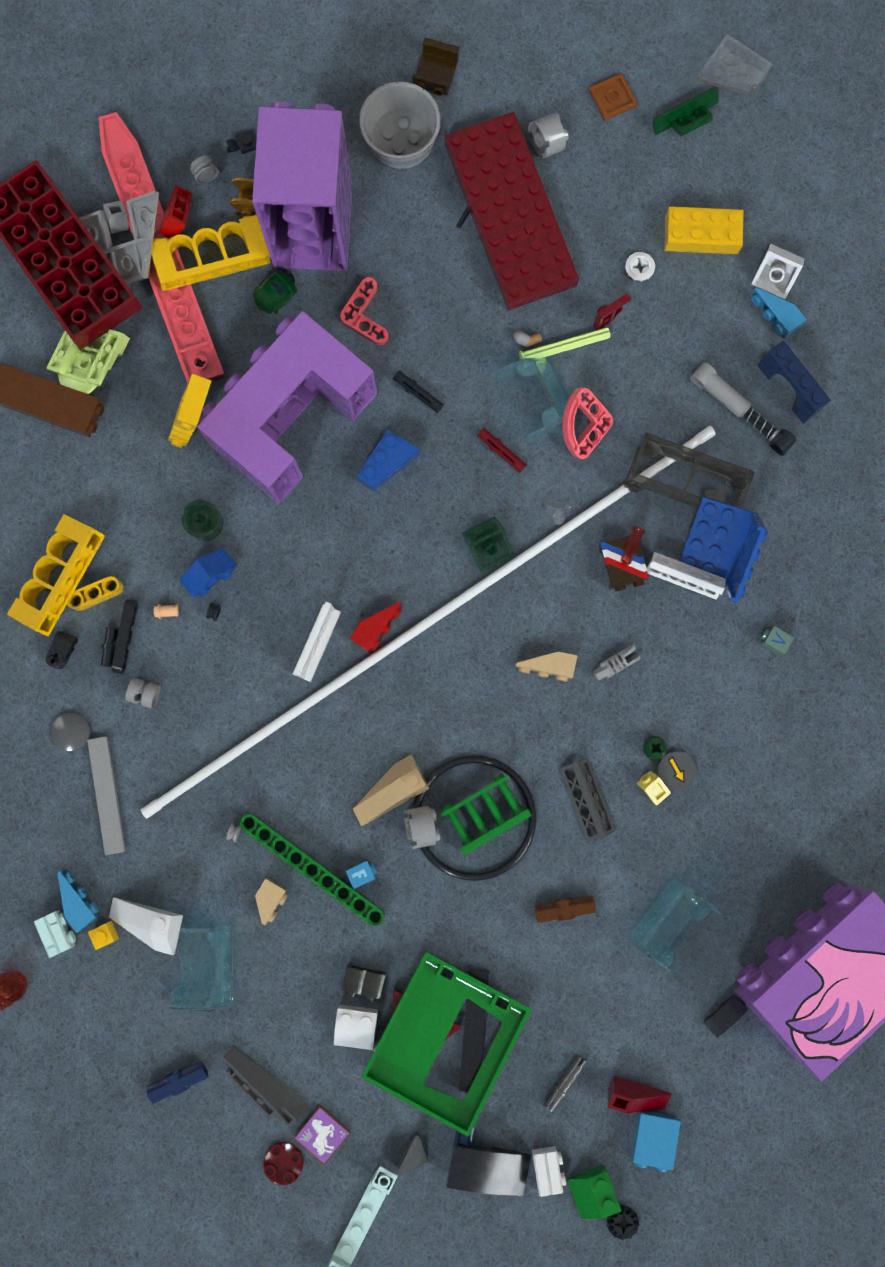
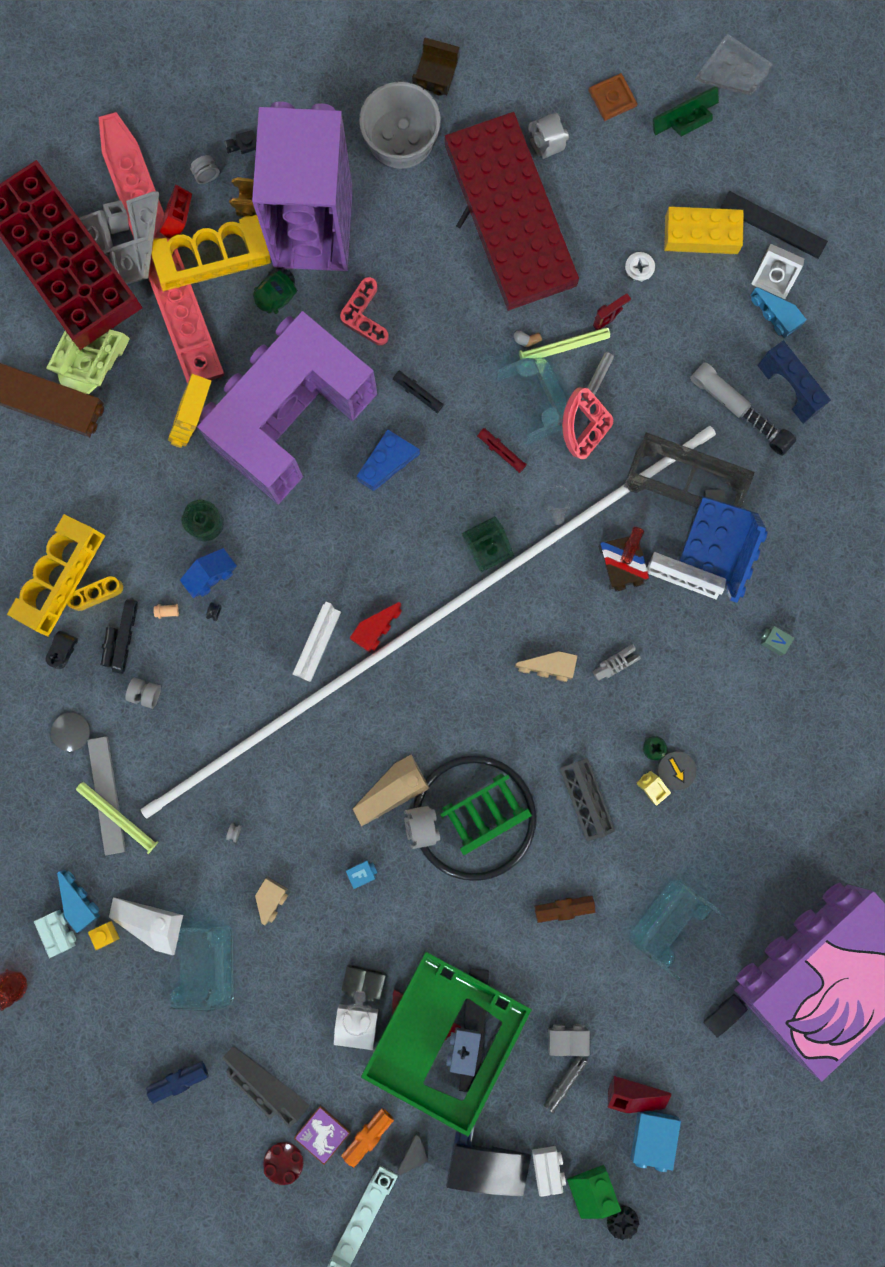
(116, 817): none -> yellowish green axle
(302, 867): green beam -> none
(359, 998): none -> clear piece
(367, 1138): none -> orange piece
(467, 1063): none -> sand blue brick
(568, 1041): none -> light grey brick
(600, 373): none -> light grey axle
(776, 225): none -> black tile

